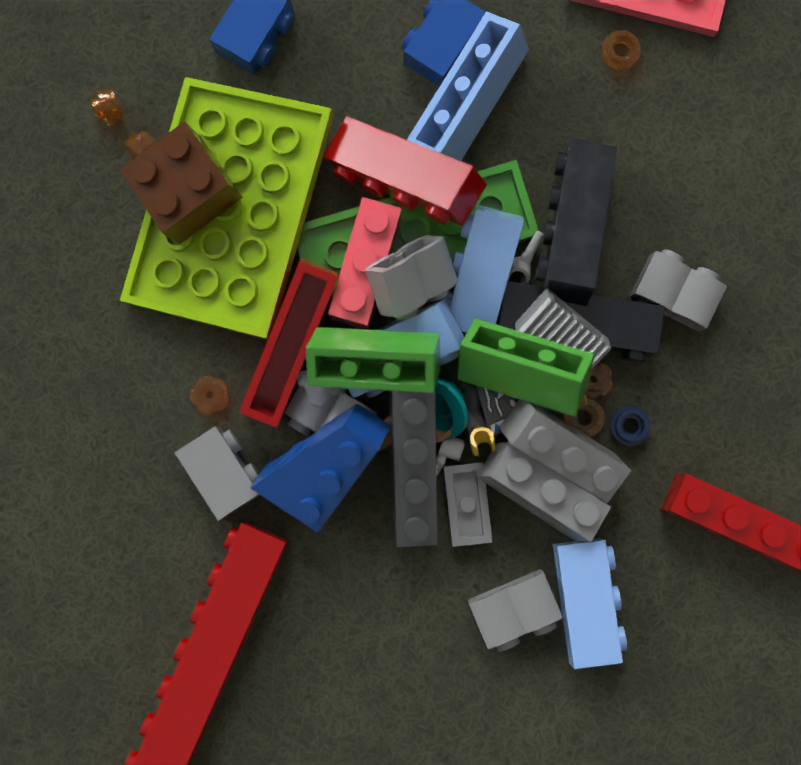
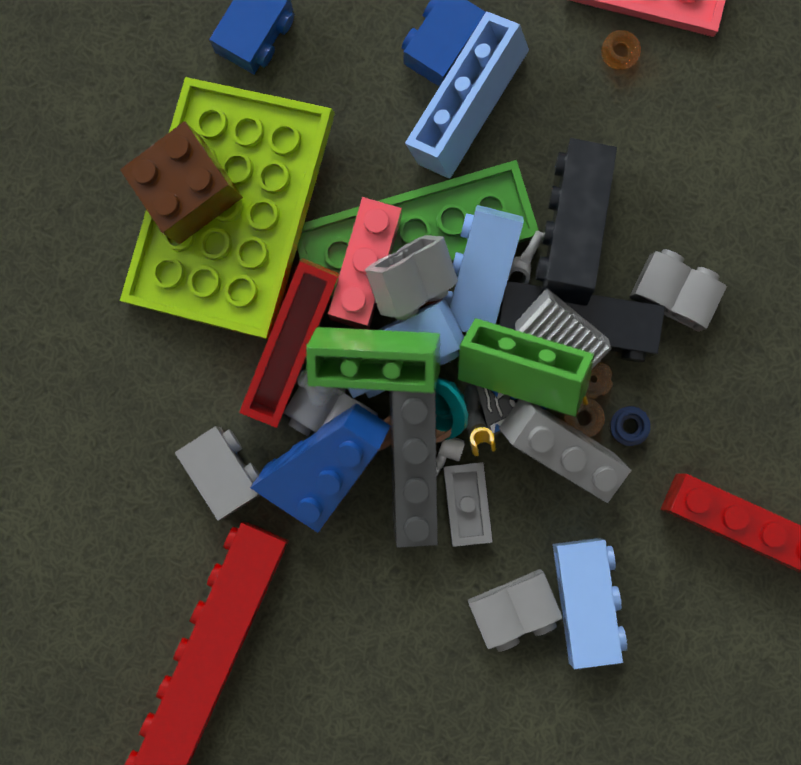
(105, 106): clear orange plate -> none
(138, 142): clear orange plate -> none
(219, 399): clear orange plate -> none
(405, 171): brick -> none
(544, 492): light grey brick -> none

